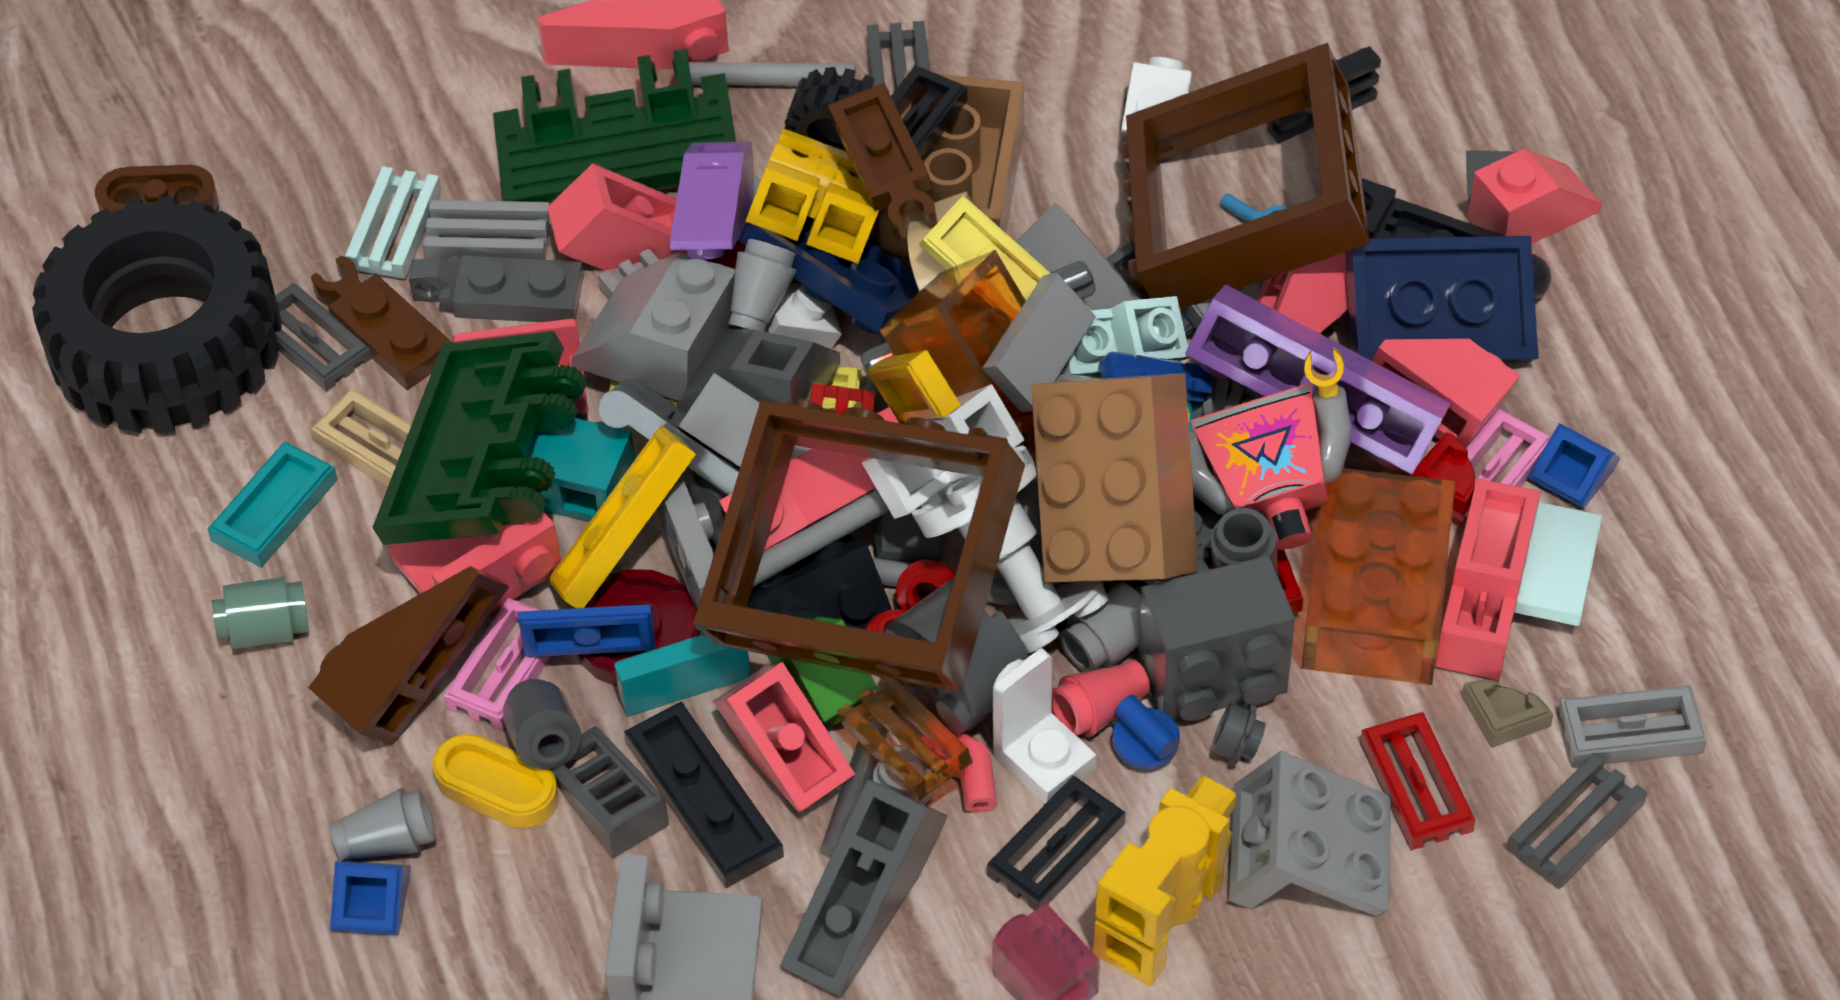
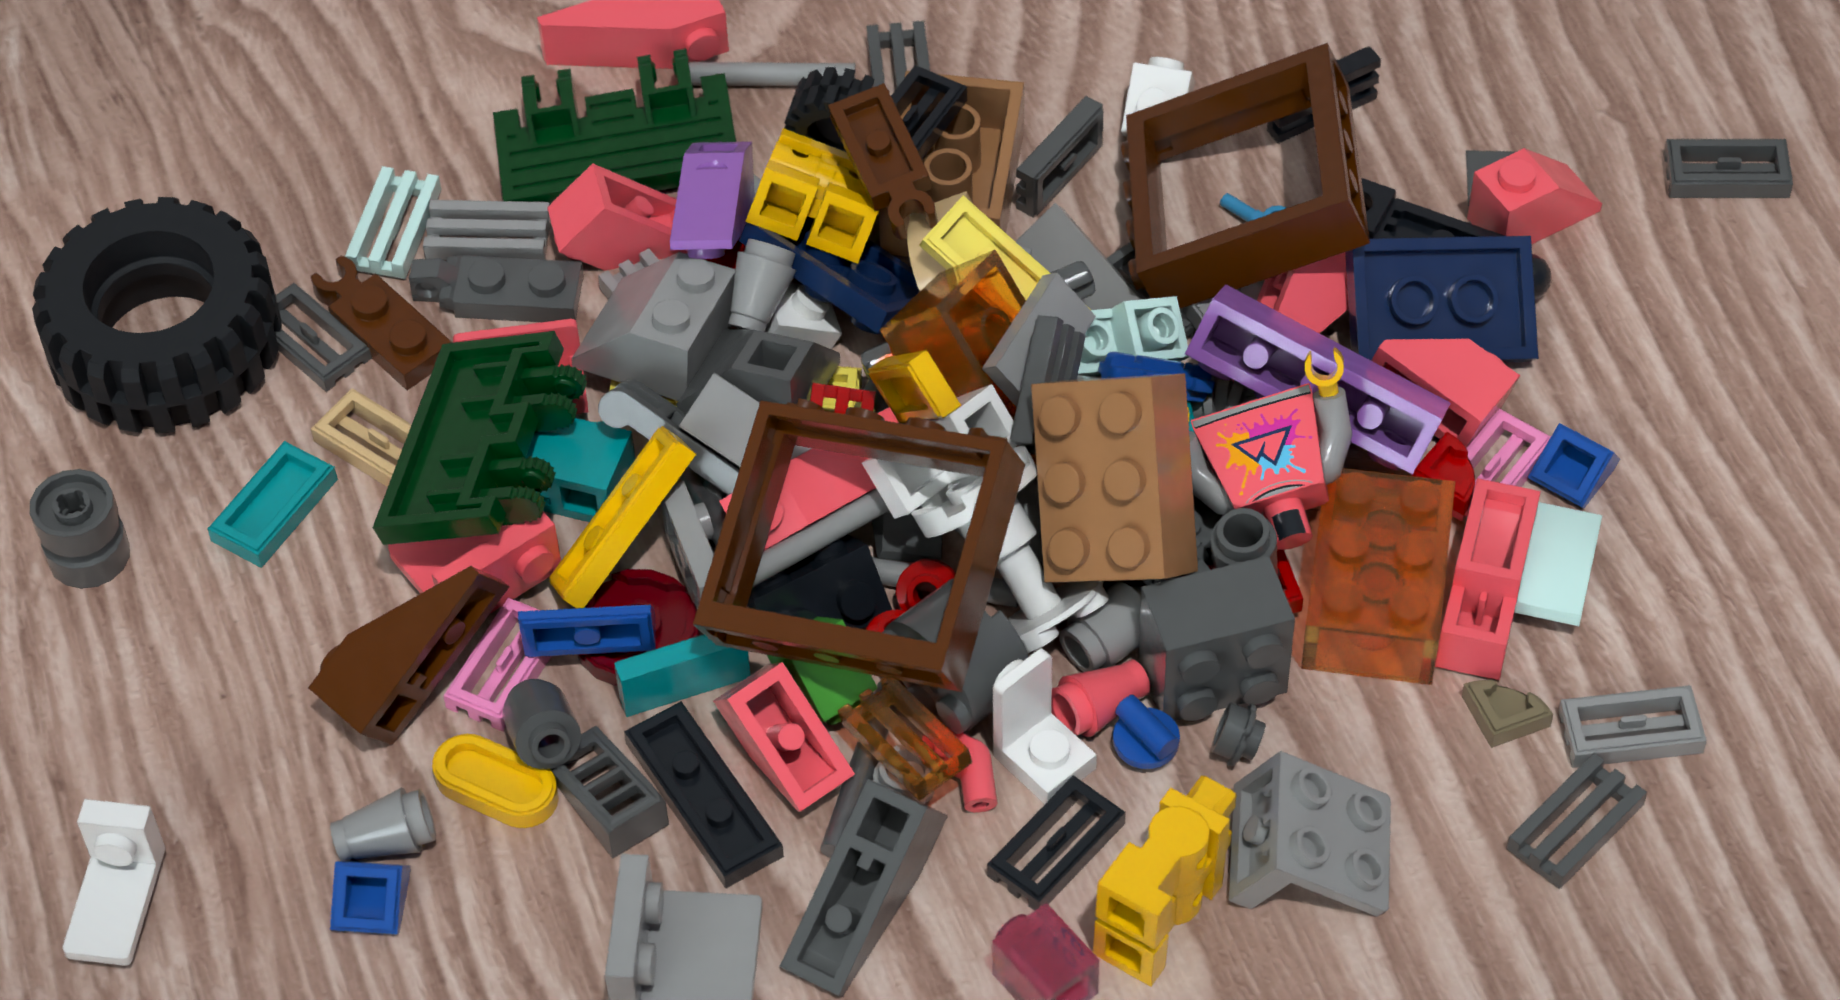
(79, 528): none -> dark grey wheel
(117, 883): none -> white bracket
(151, 182): reddish brown plate -> none
(260, 612): sand green brick -> none
(1052, 357): none -> dark grey tile
(1060, 156): none -> dark grey tile
(1435, 824): red tile -> none
(1728, 176): none -> dark grey tile

